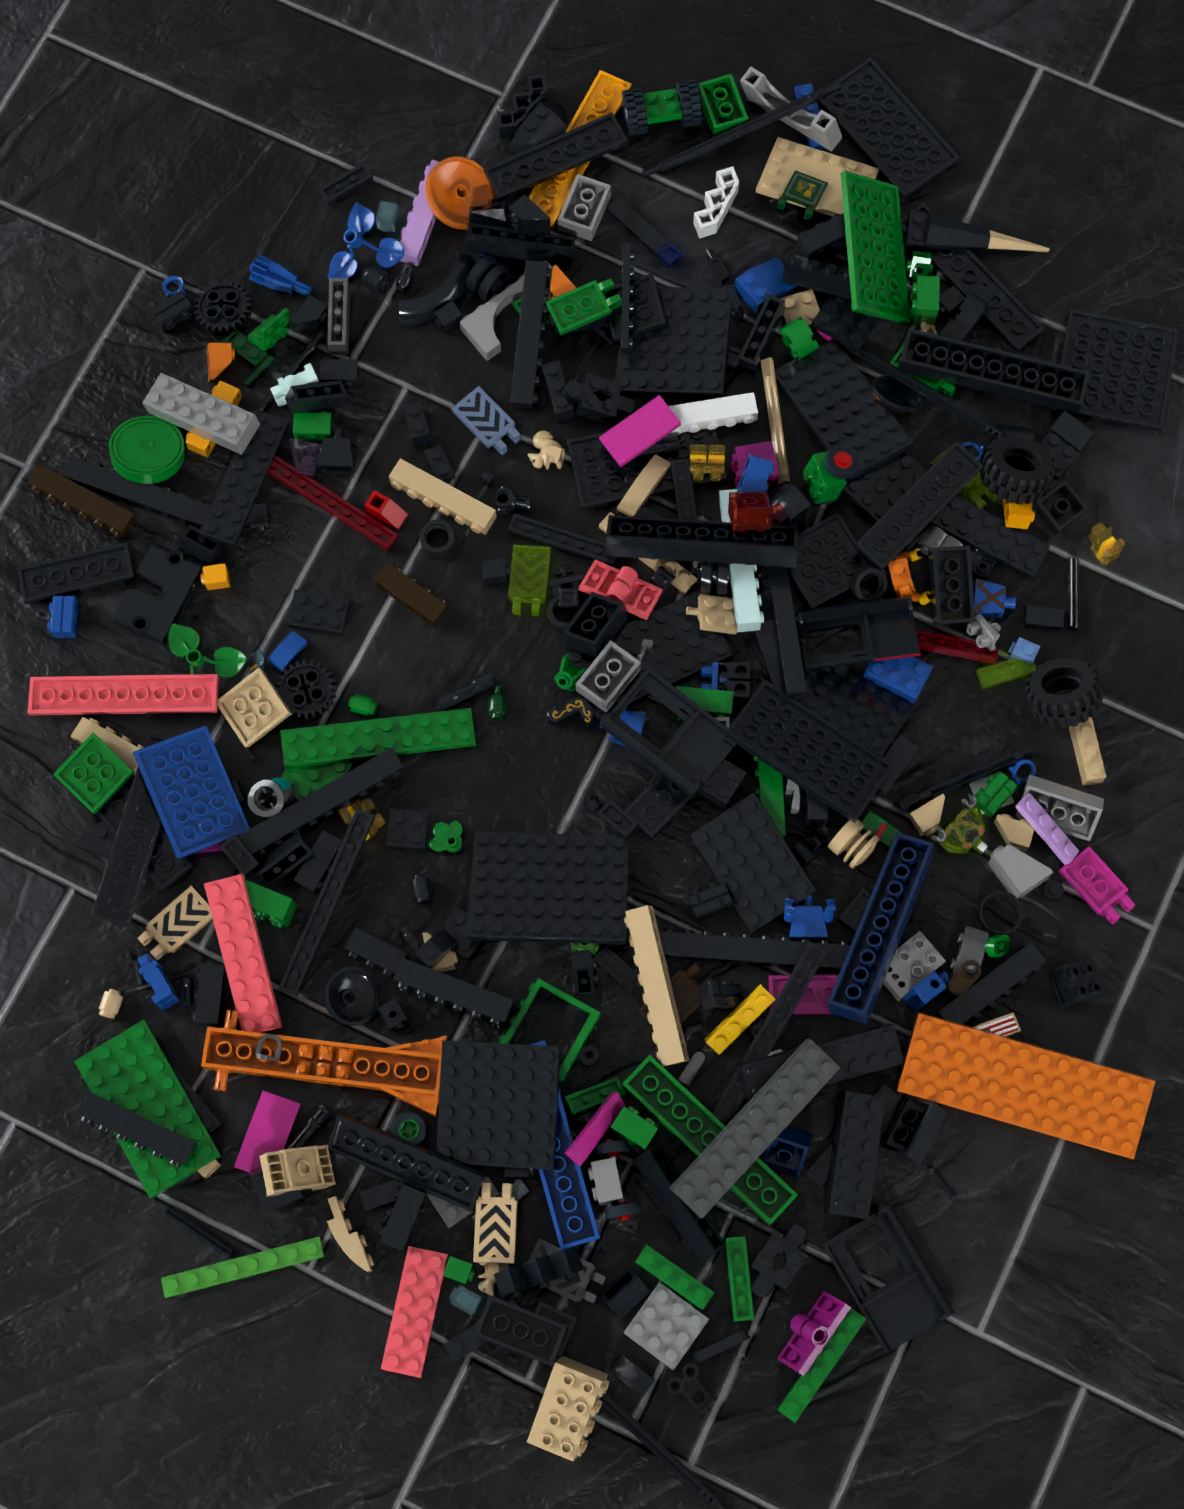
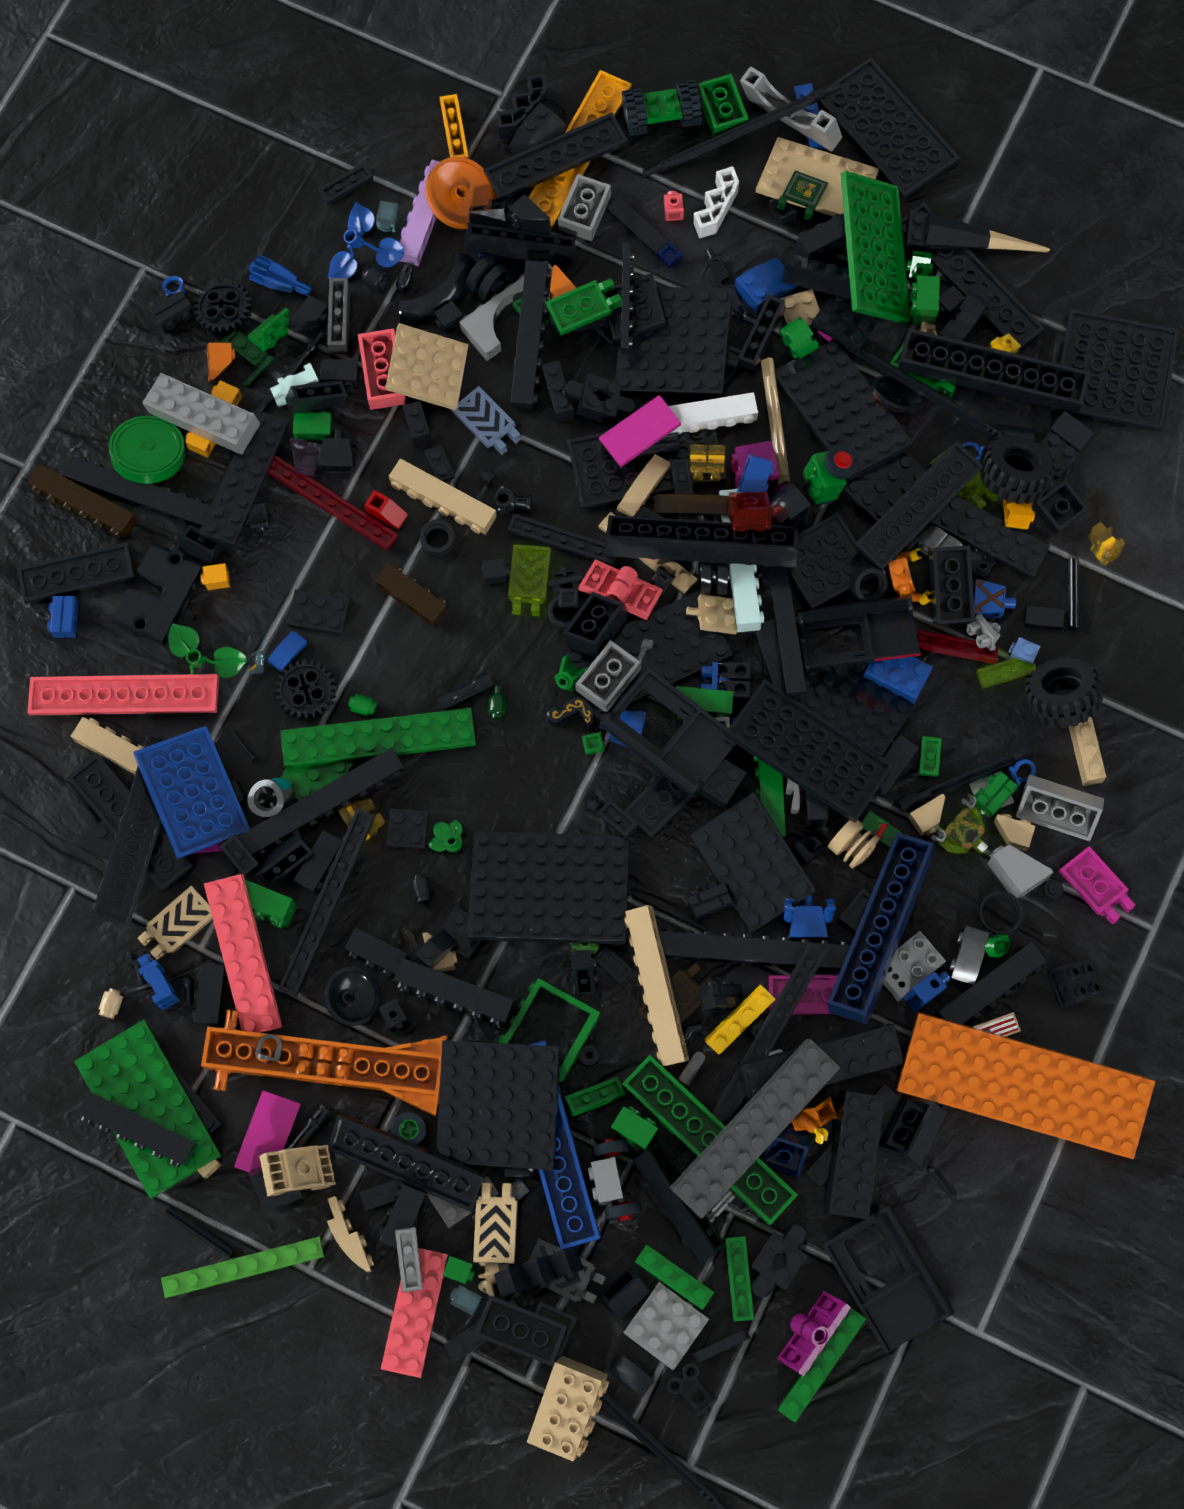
(93, 773): green plate -> none
(253, 707): tan plate -> none
(376, 357): none -> coral brick
(409, 1259): none -> light grey tile
(426, 366): none -> tan plate
(453, 126): none -> light orange brick
(550, 451): tan animal -> none
(593, 743): none -> green tile
(595, 1128): dark pink slope -> none
(673, 206): none -> coral brick
(691, 504): none -> dark brown slope
(720, 1205): none -> light grey axle
(814, 1116): none -> orange torso
(930, 756): none -> green plate
(961, 981): dark brown piece -> none
(1006, 343): none -> yellow brick
(1047, 829): lavender plate -> none

